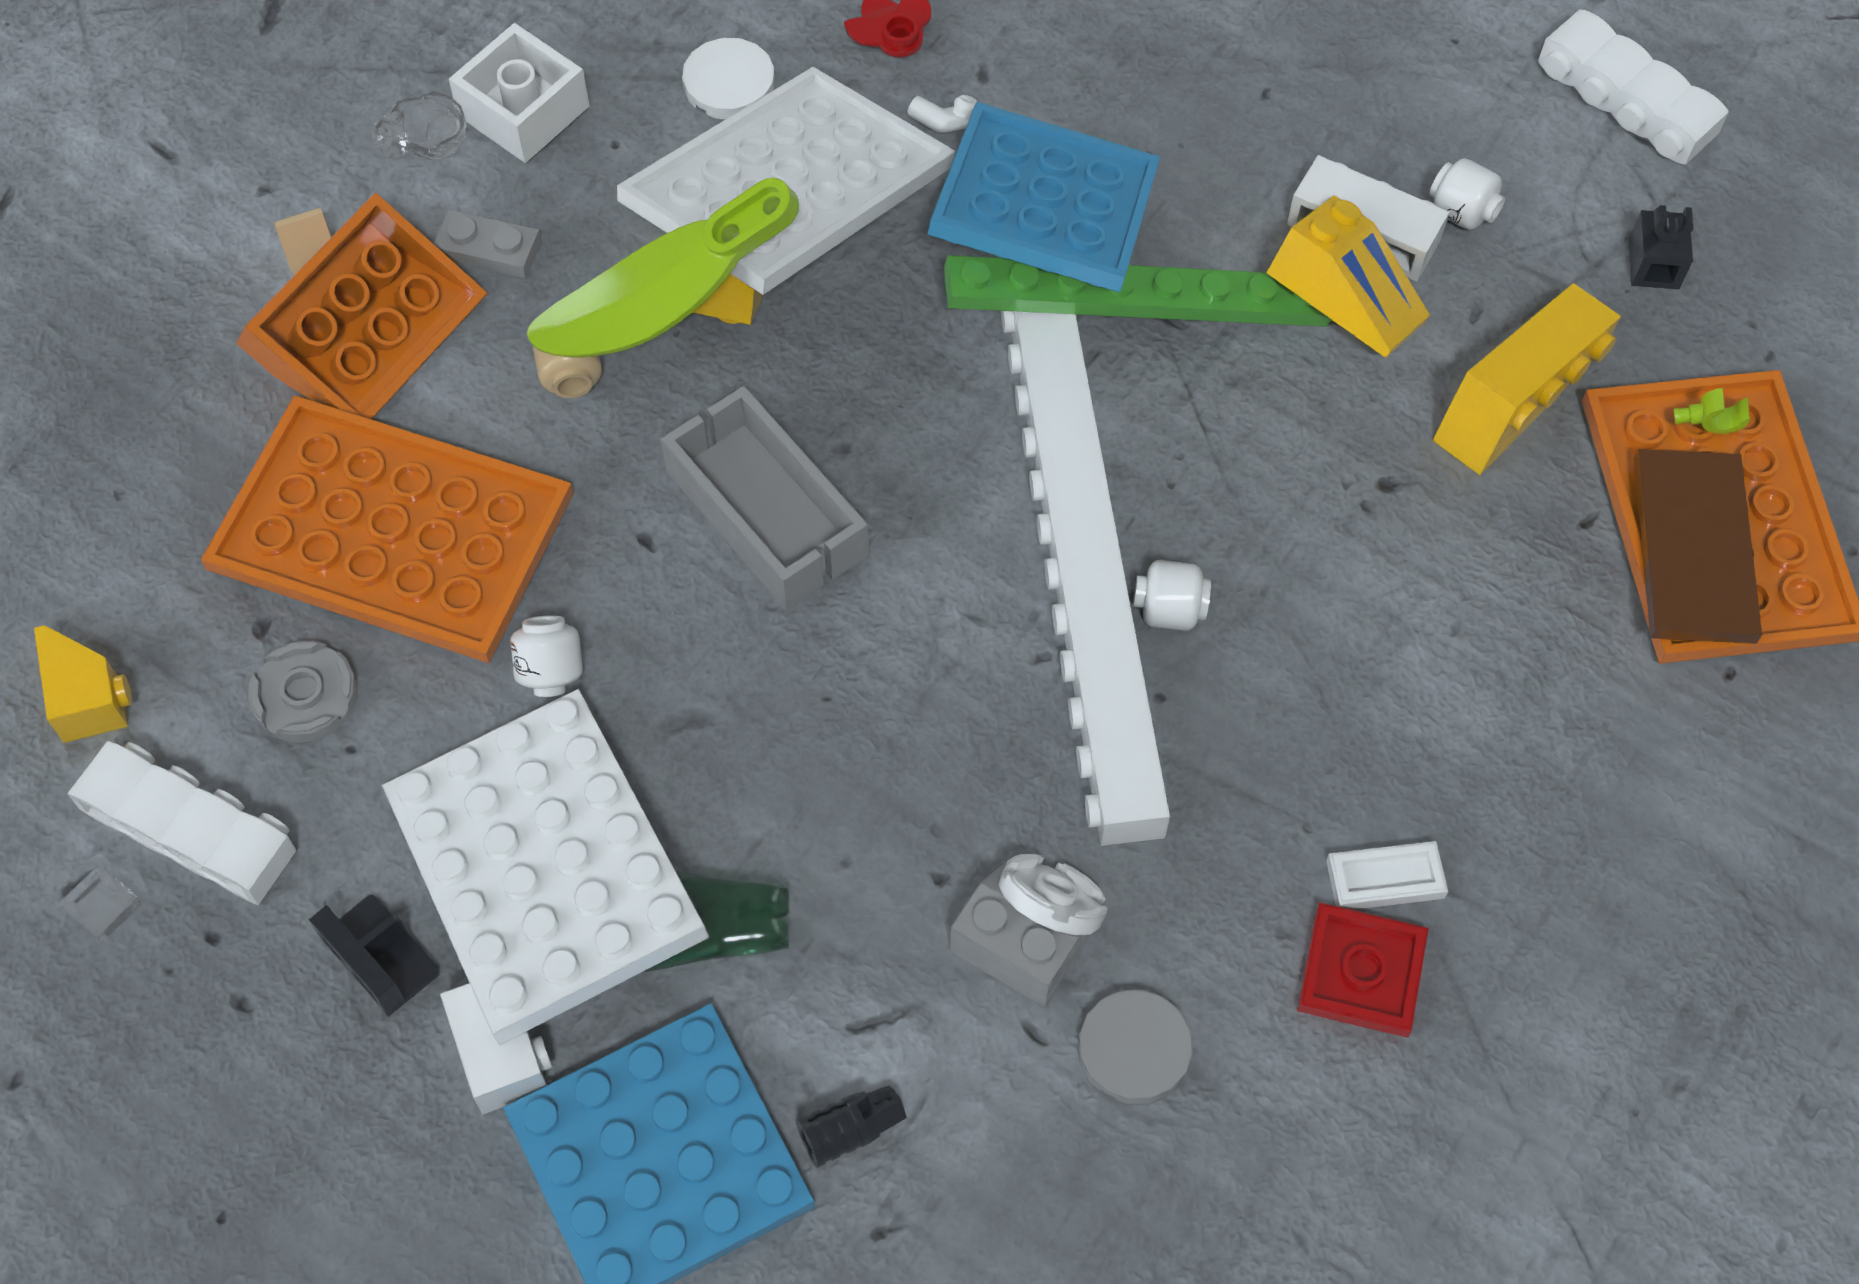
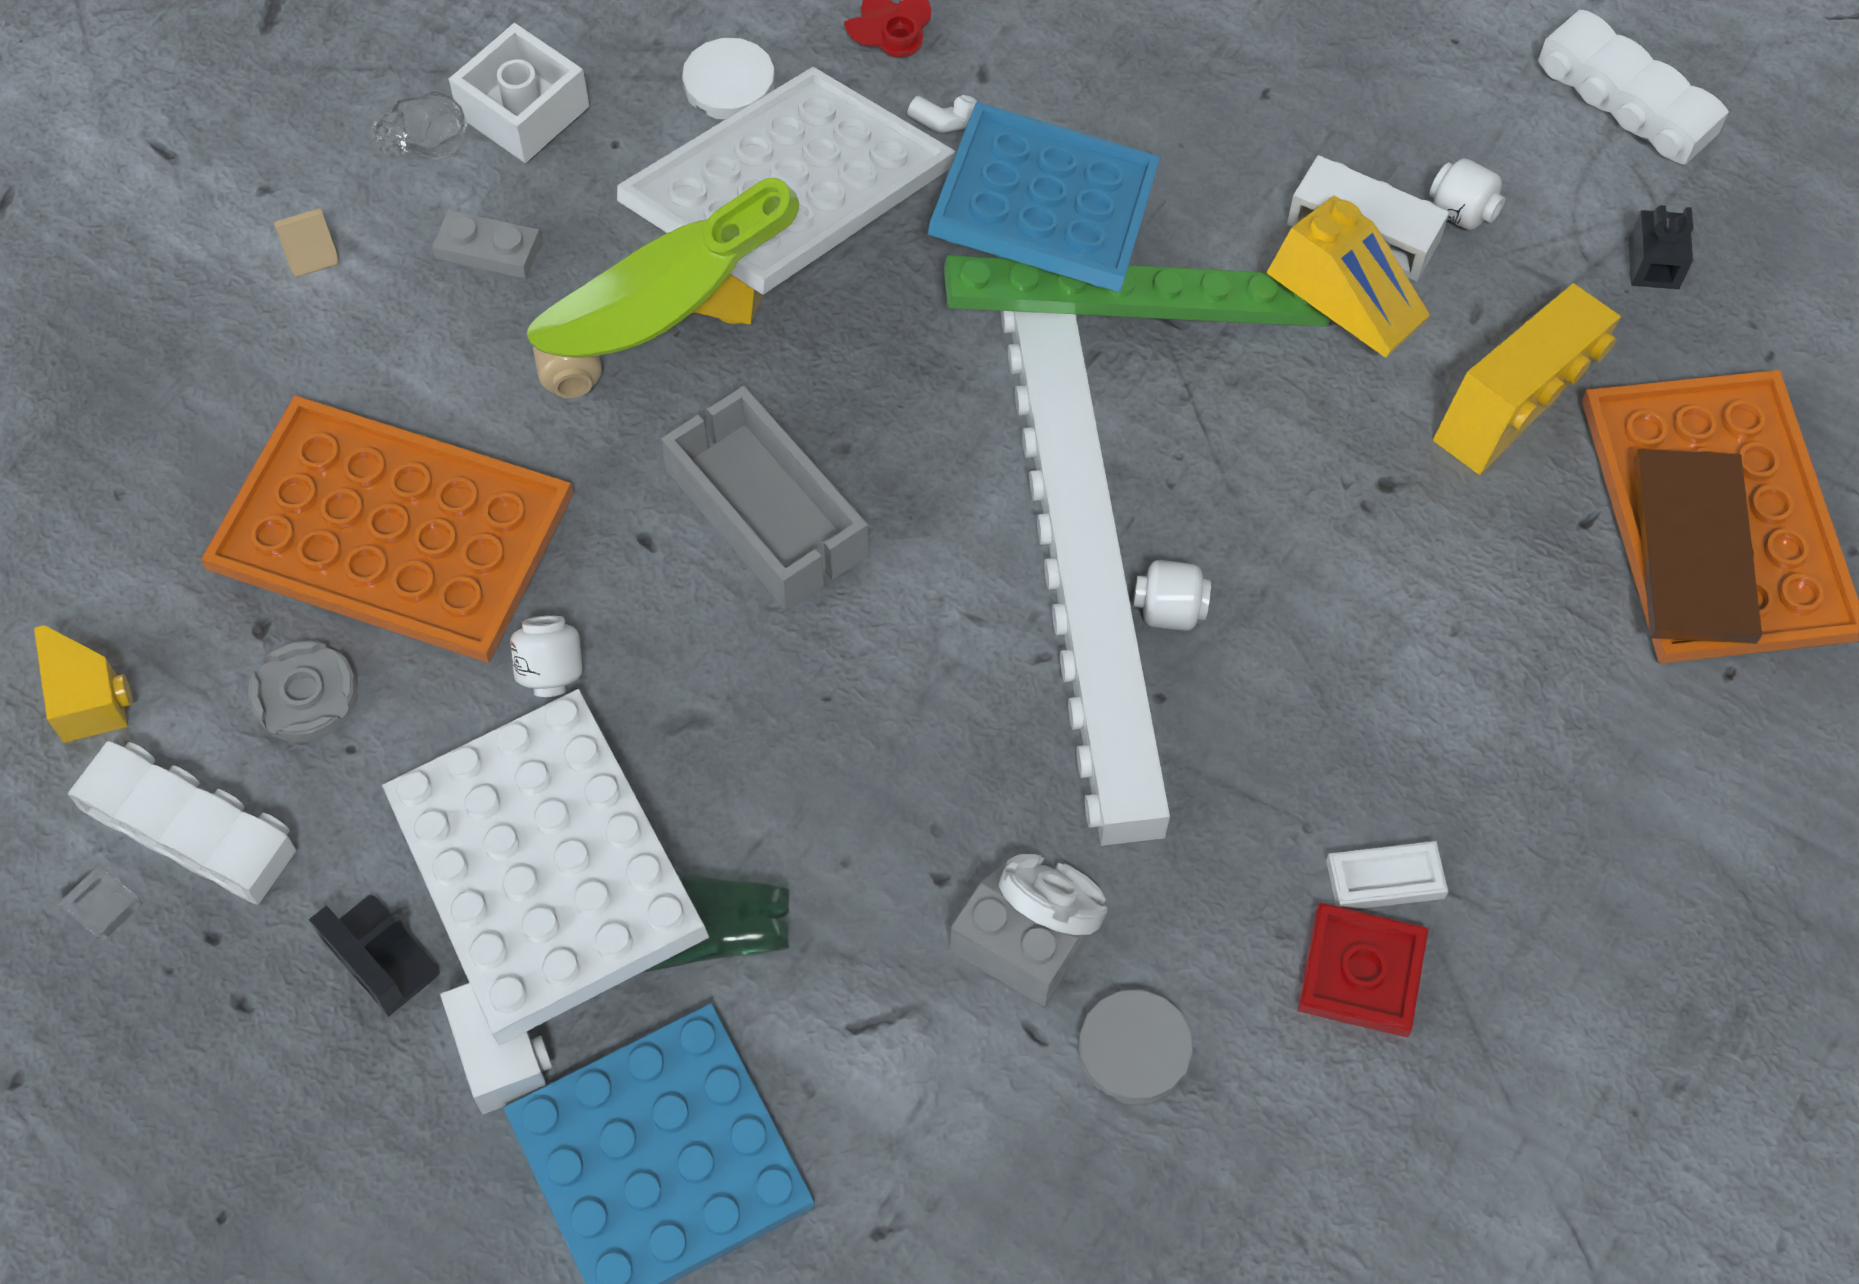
(361, 313): orange slope -> none
(849, 1124): black hinge -> none
(1714, 415): lime piece -> none

